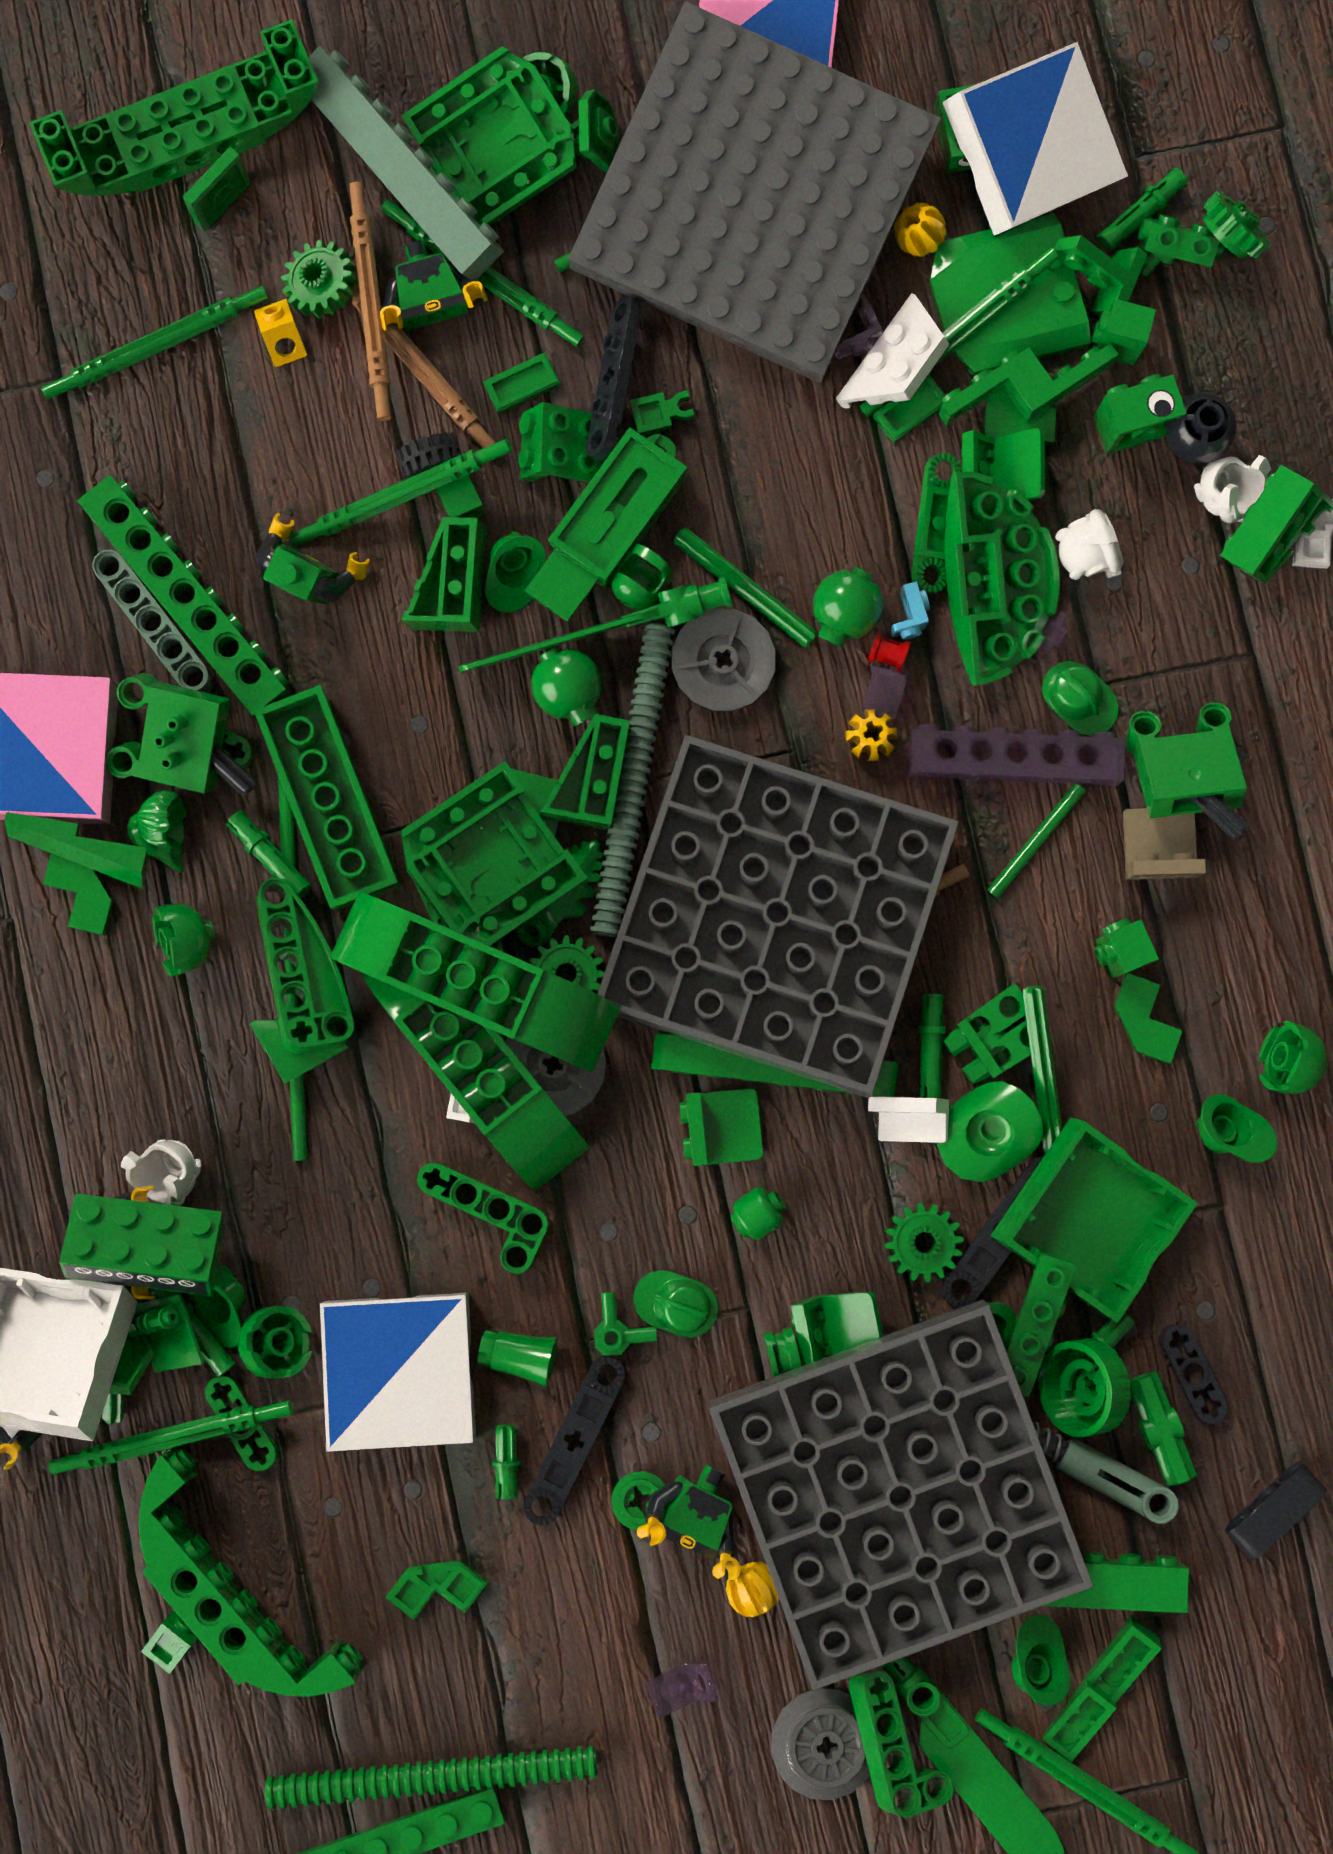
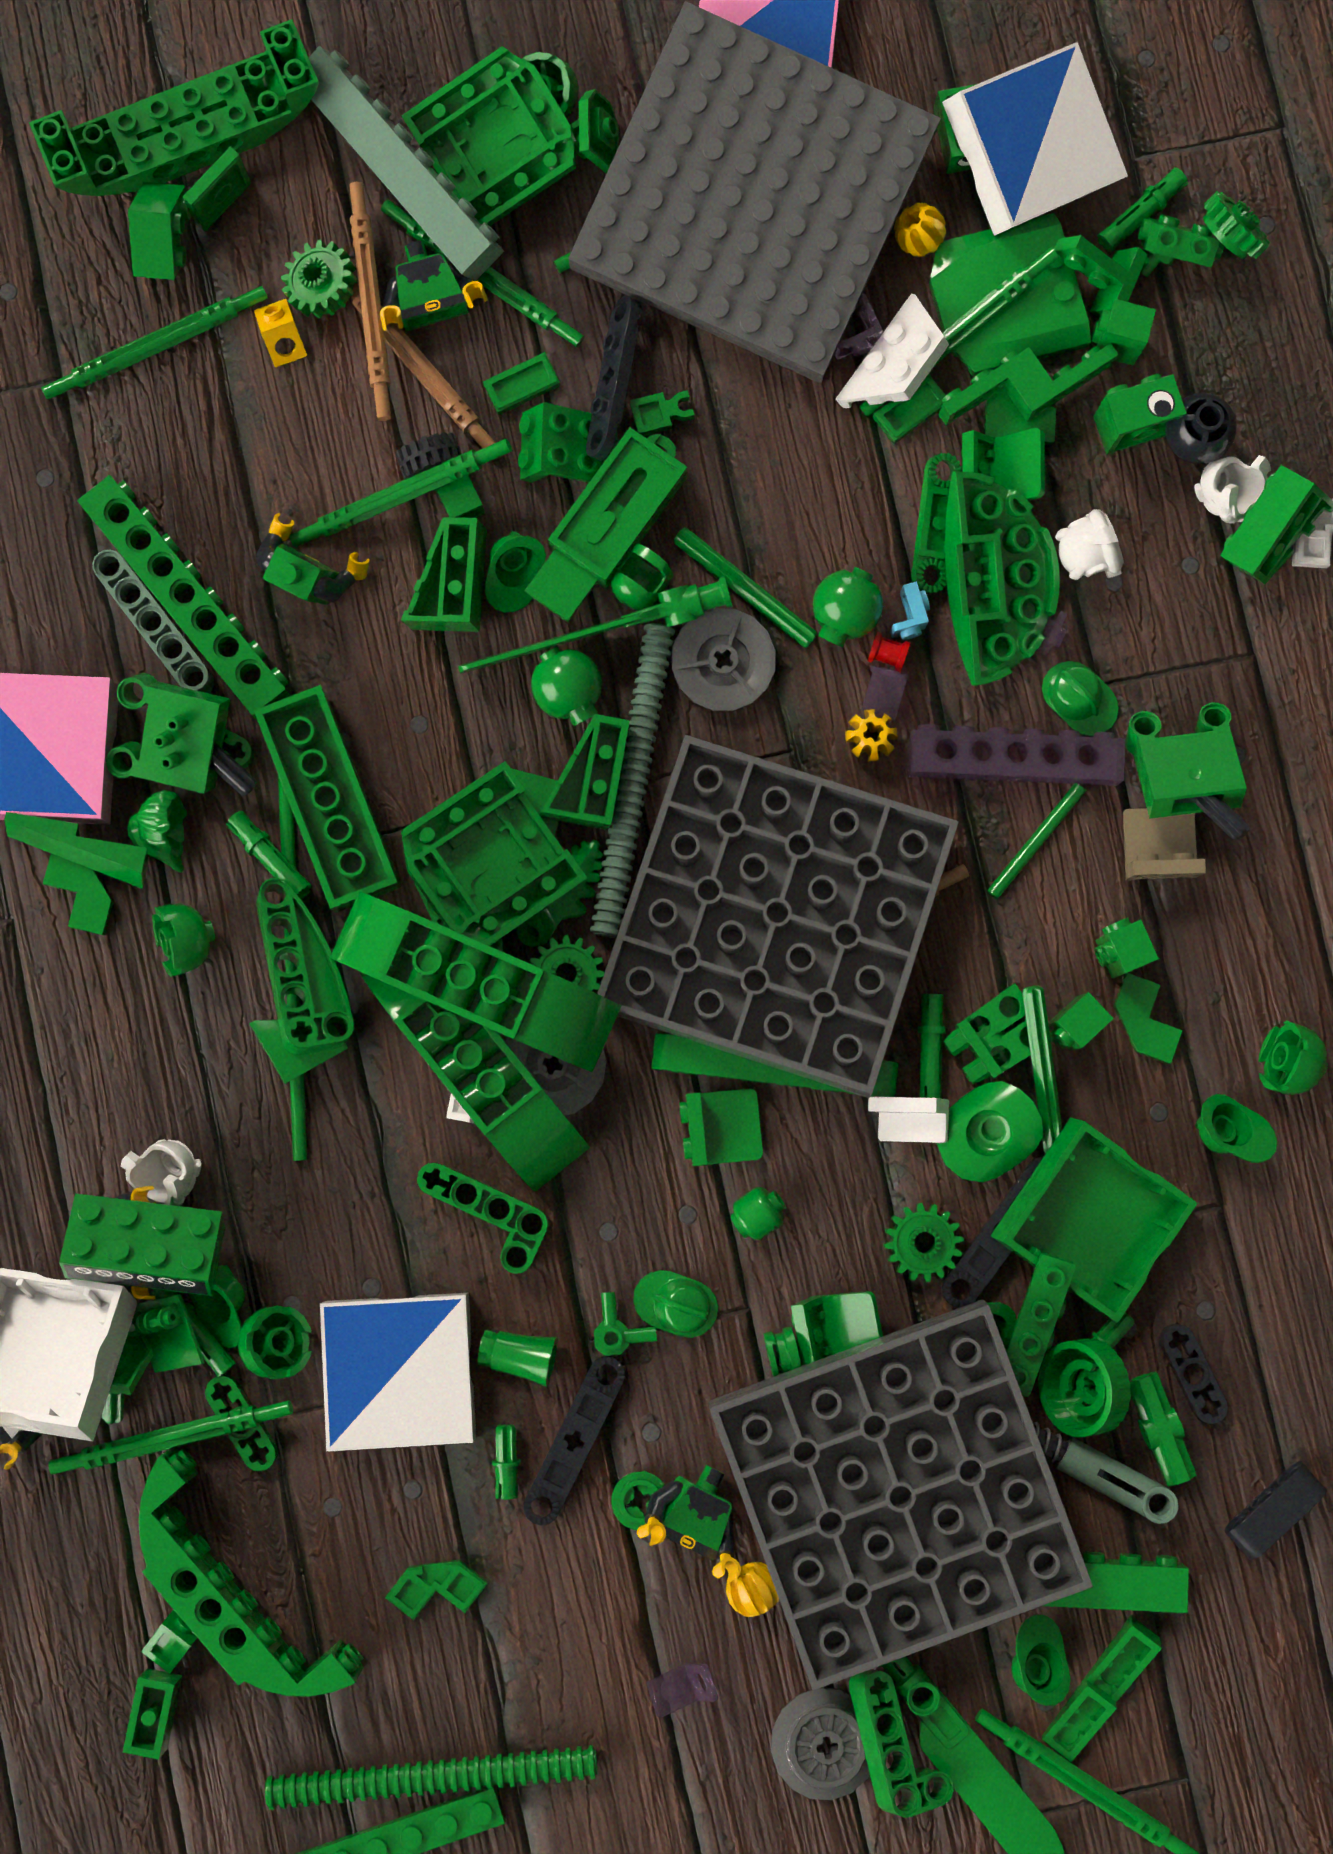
(152, 1713): none -> green brick
(155, 230): none -> green brick
(1078, 1022): none -> green brick

